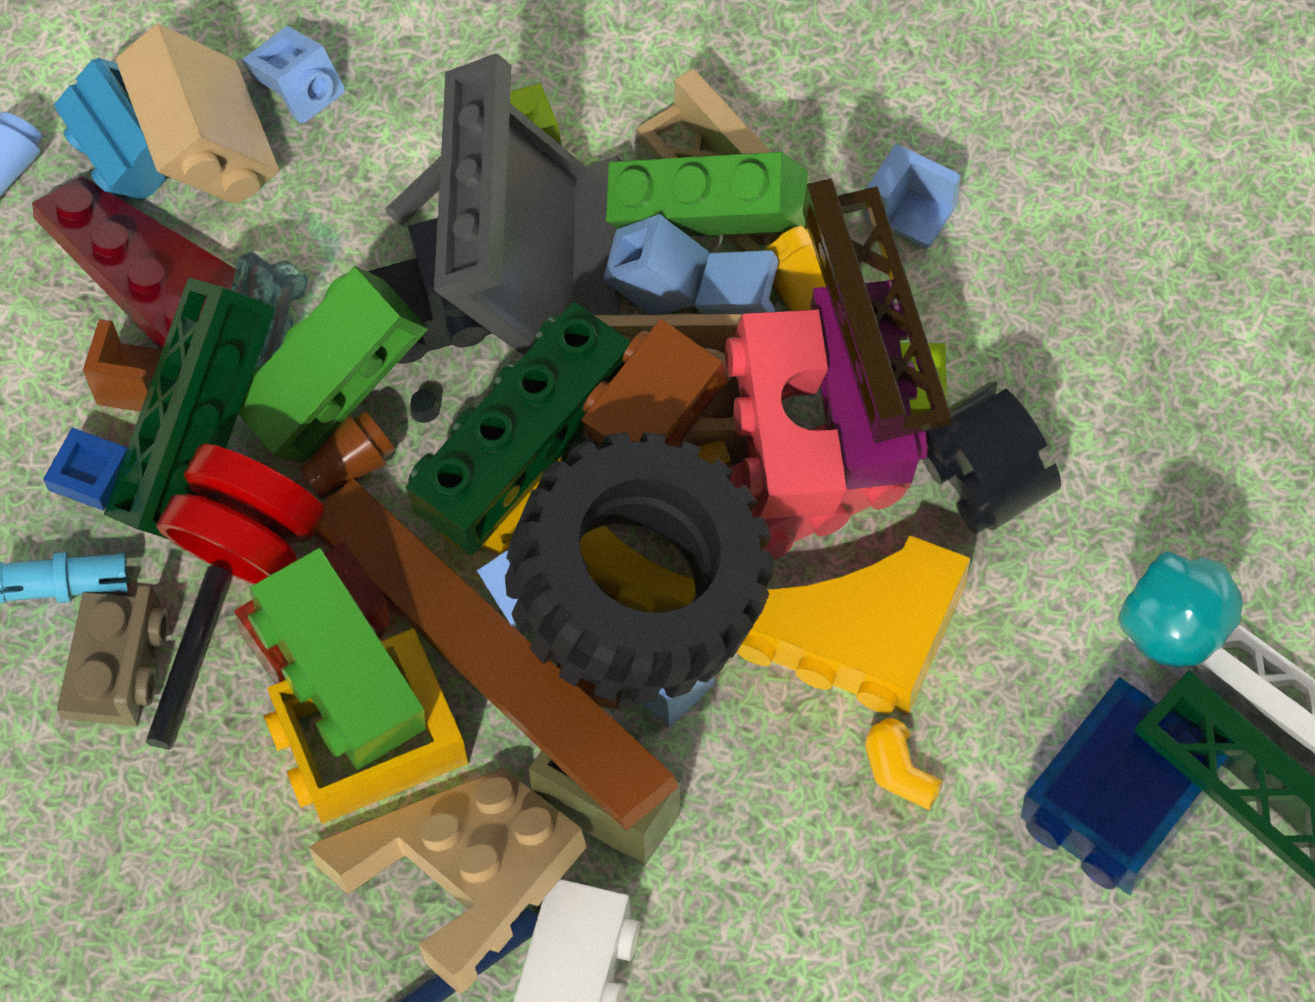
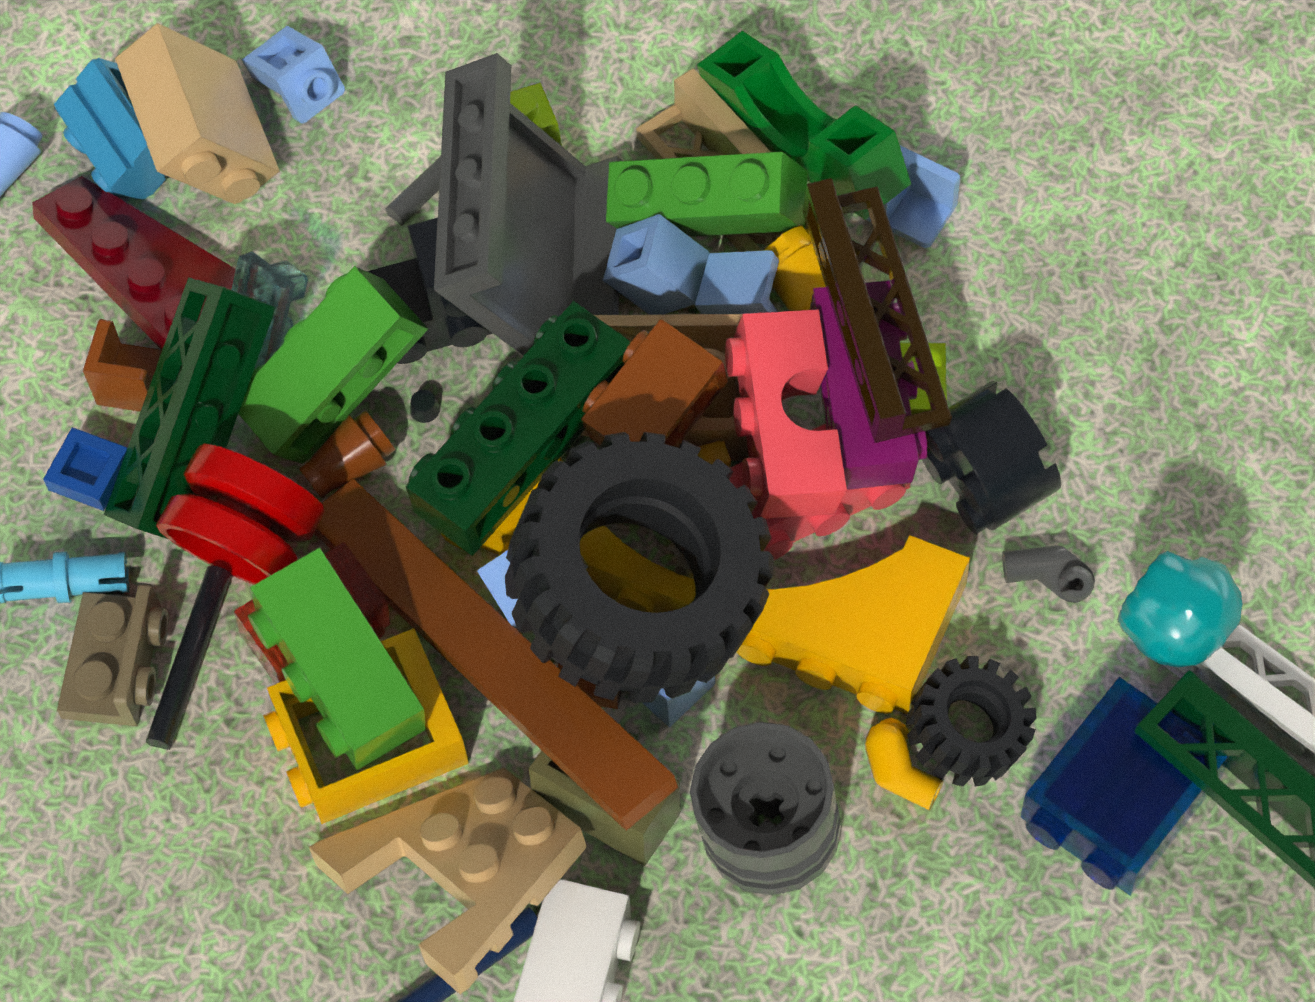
(771, 773): none -> dark grey wheel
(850, 150): none -> green arch
(991, 694): none -> black tyre
(1053, 568): none -> dark grey arm

